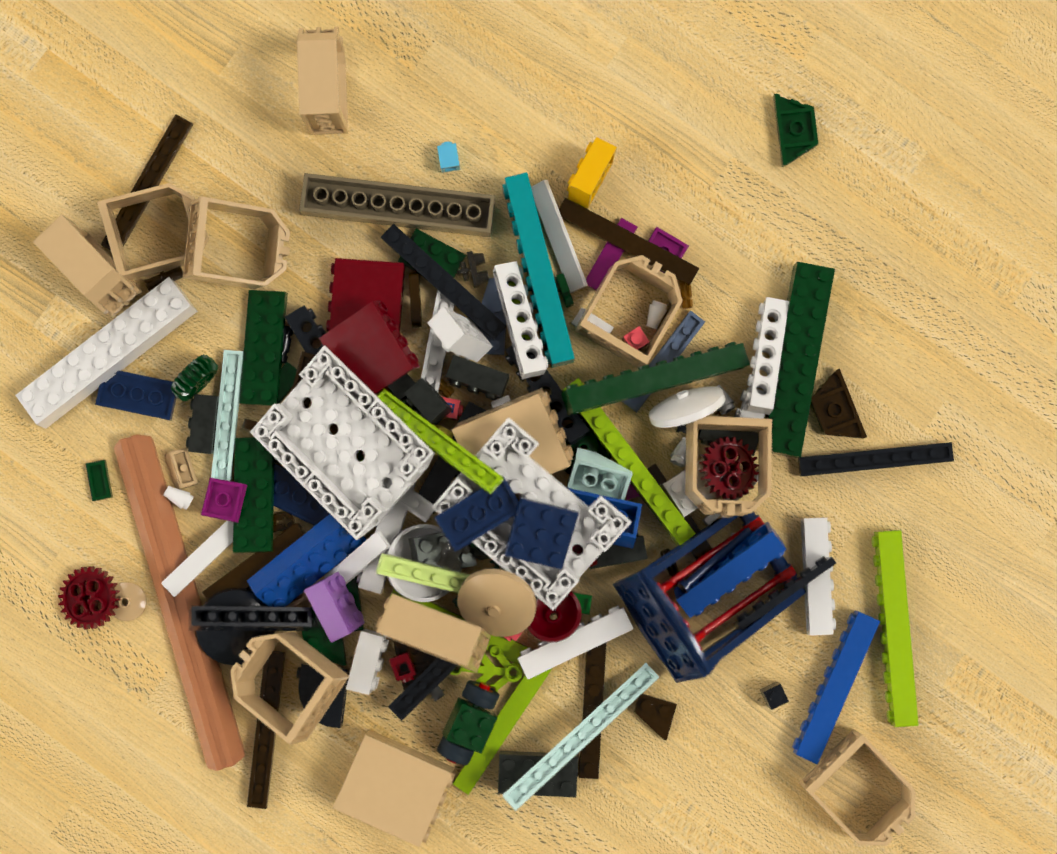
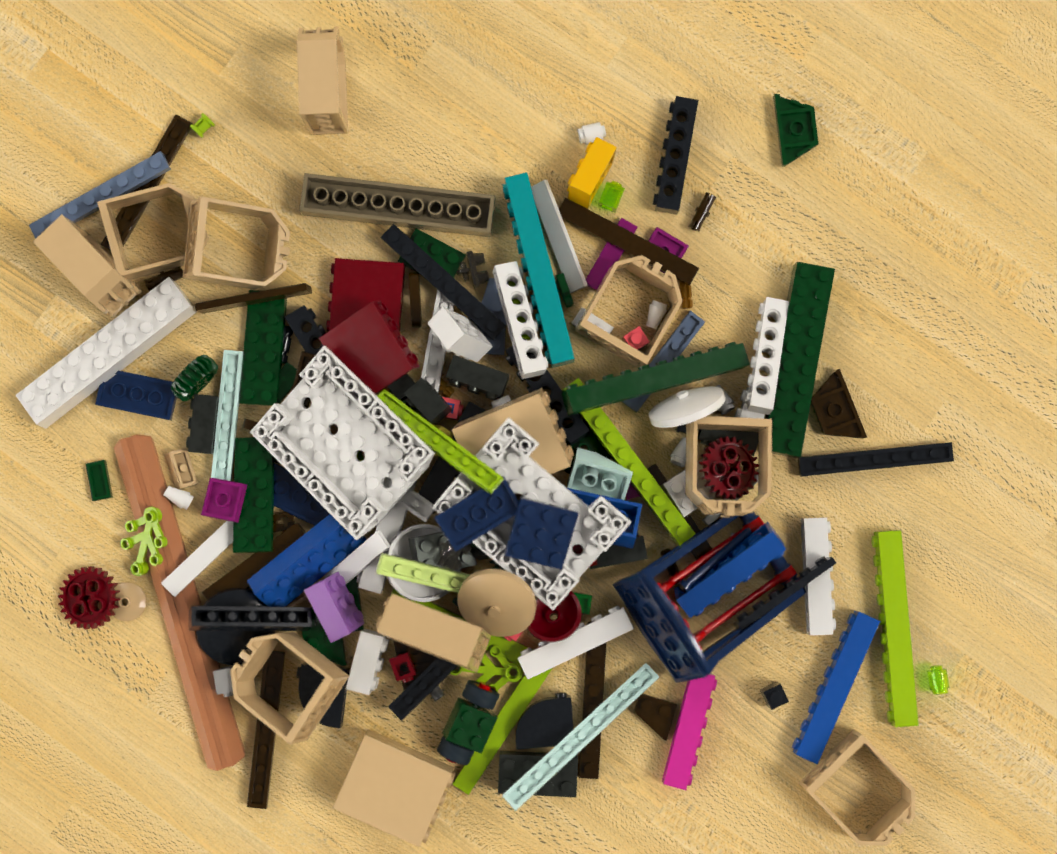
(117, 186): none -> sand blue plate
(151, 518): none -> lime plant
(202, 125): none -> lime bush
(223, 681): none -> light grey brick
(253, 298): none -> dark brown tile
(448, 157): medium azure brick -> none
(545, 722): none -> black brick
(590, 132): none -> white brick
(611, 196): none -> clear neon green brick
(687, 108): none -> black brick
(688, 732): none -> dark pink brick
(702, 212): none -> dark brown pin
(938, 680): none -> clear neon green brick

